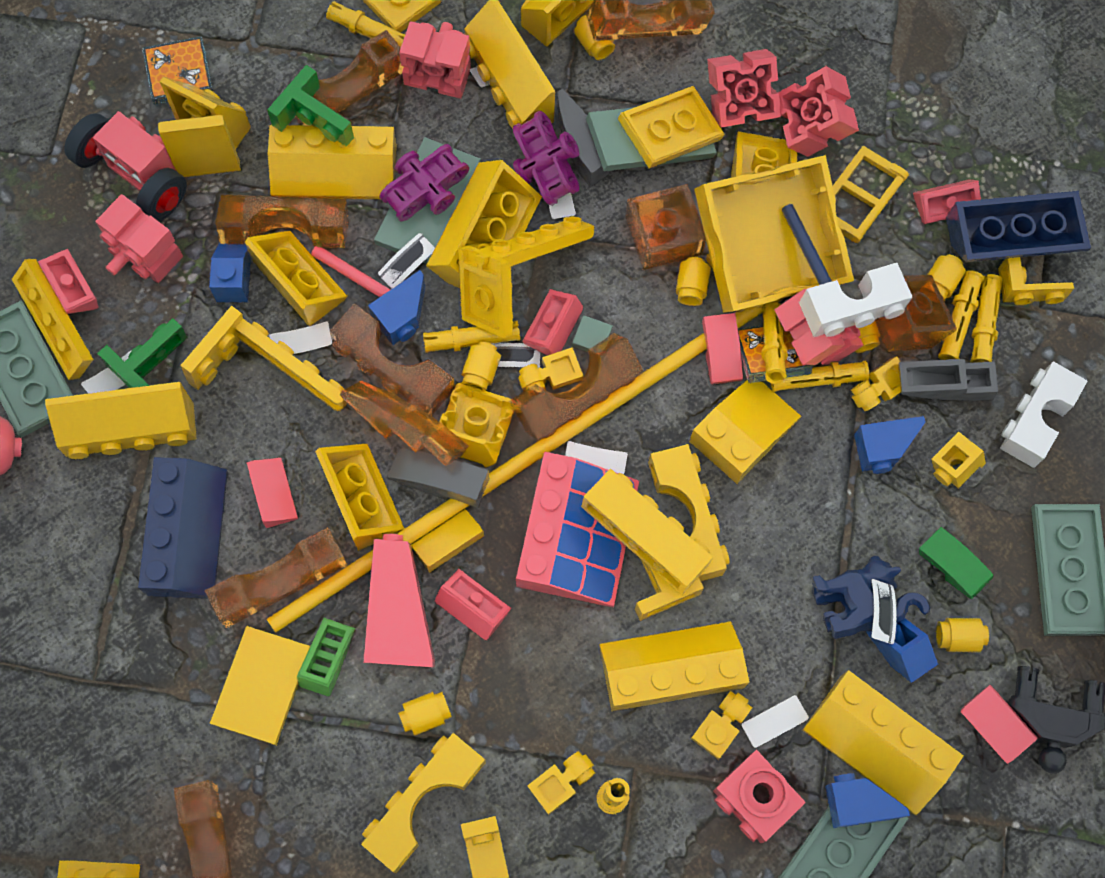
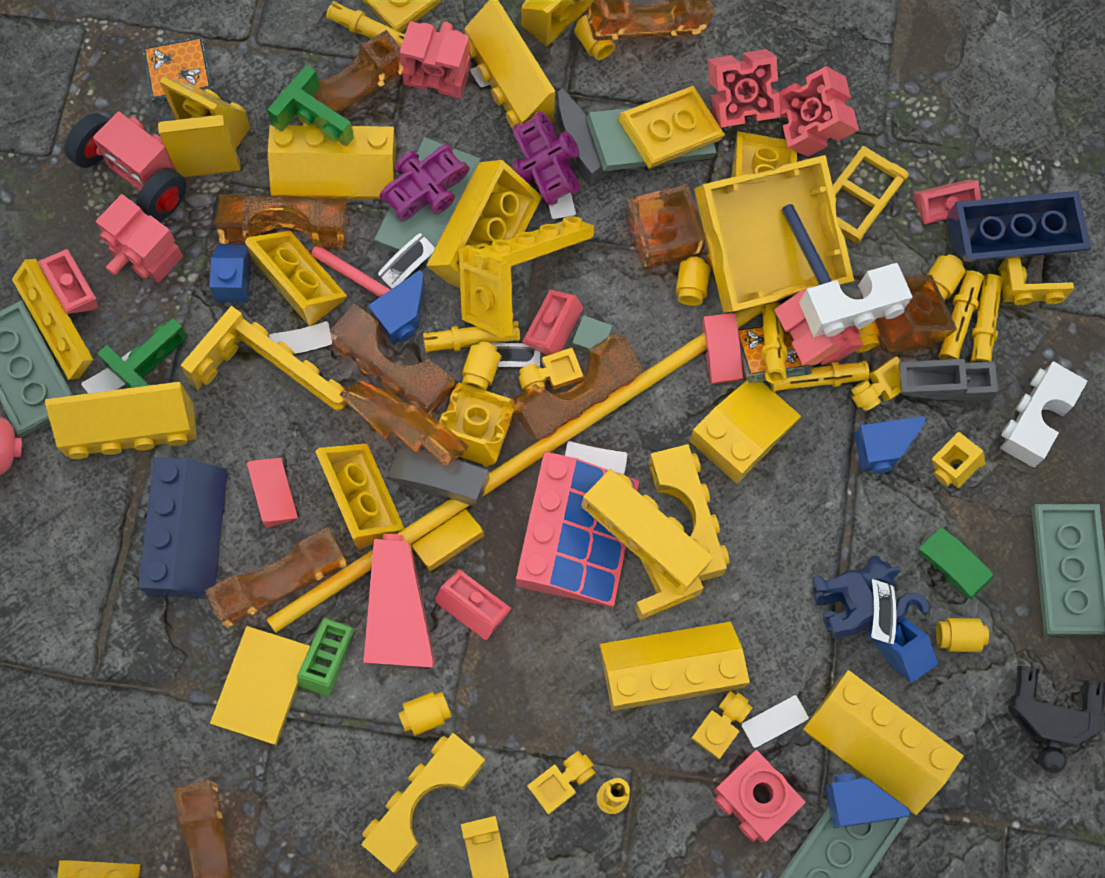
(998, 724): coral slope -> none

